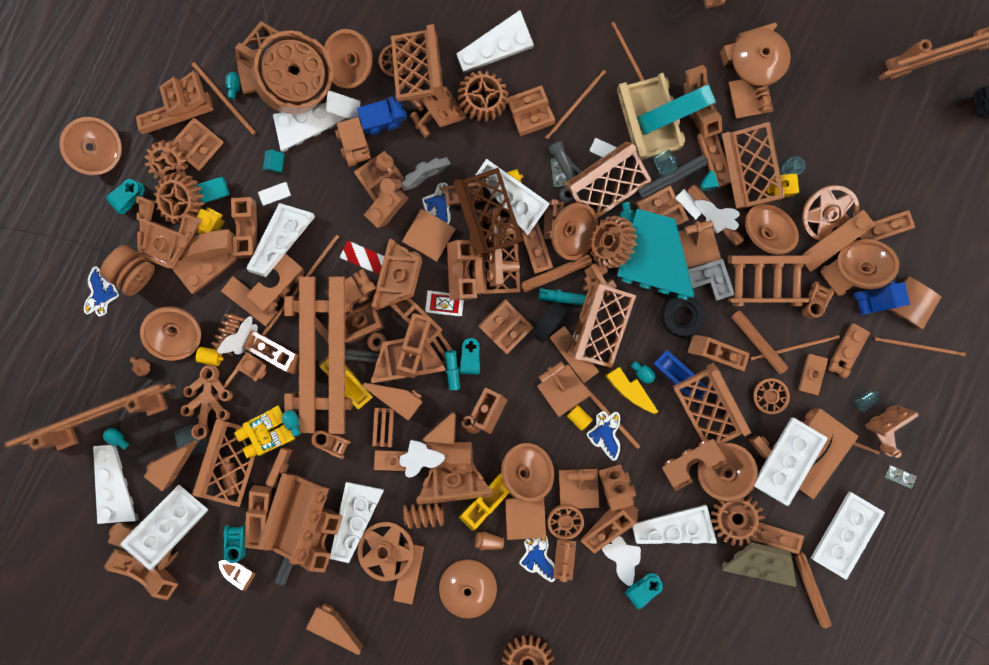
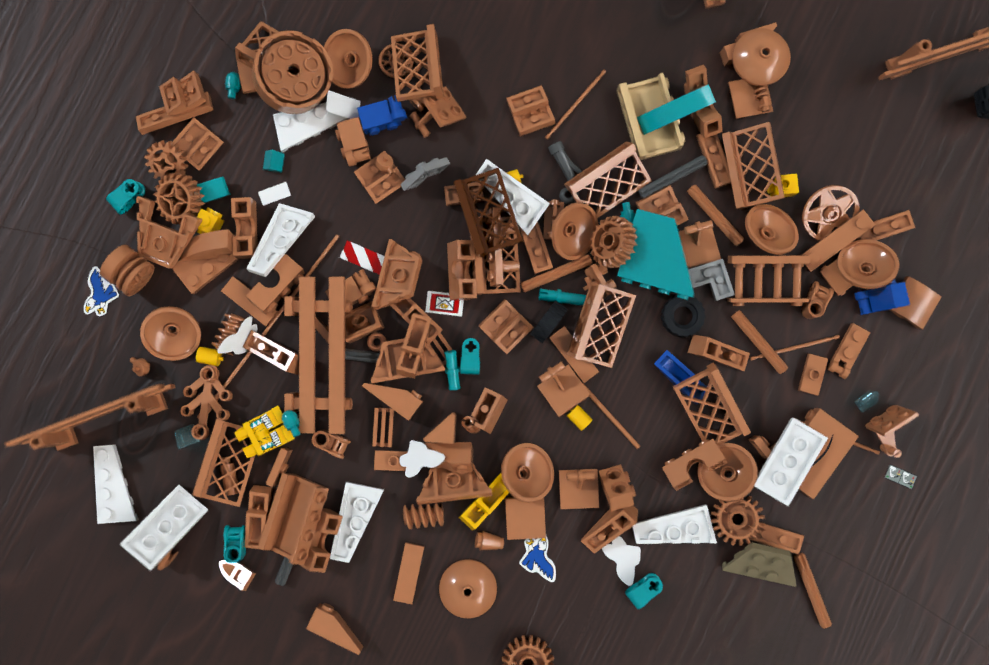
(100, 135): nougat dish -> none
(115, 438): teal cylinder -> none
(119, 532): nougat brick -> none
(157, 582): nougat arch -> none
(166, 468): nougat slope -> none
(223, 98): nougat axle -> none
(252, 366): nougat bracket -> none
(353, 386): yellow slope -> none
(386, 551): nougat wheel -> none
(387, 203): nougat hinge -> none
(428, 235): nougat slope -> none
(436, 204): sticker -> none
(496, 92): nougat gear -> none
(500, 42): white wing -> none
(557, 175): light grey sticker -> none
(564, 560): nougat hinge -> none
(565, 521): nougat wheel -> none
(601, 148): white sticker -> none
(604, 434): sticker -> none
(628, 52): nougat piece -> none
(630, 390): yellow slope -> none
(643, 372): teal cylinder -> none
(666, 163): clear light blue slope -> none
(688, 203): white sticker -> none
(709, 182): teal slope -> none
(720, 217): white sticker -> none
(771, 396): nougat wheel -> none
(796, 164): clear light blue wheel -> none
(847, 535): white plate -> none
(920, 346): nougat piece -> none

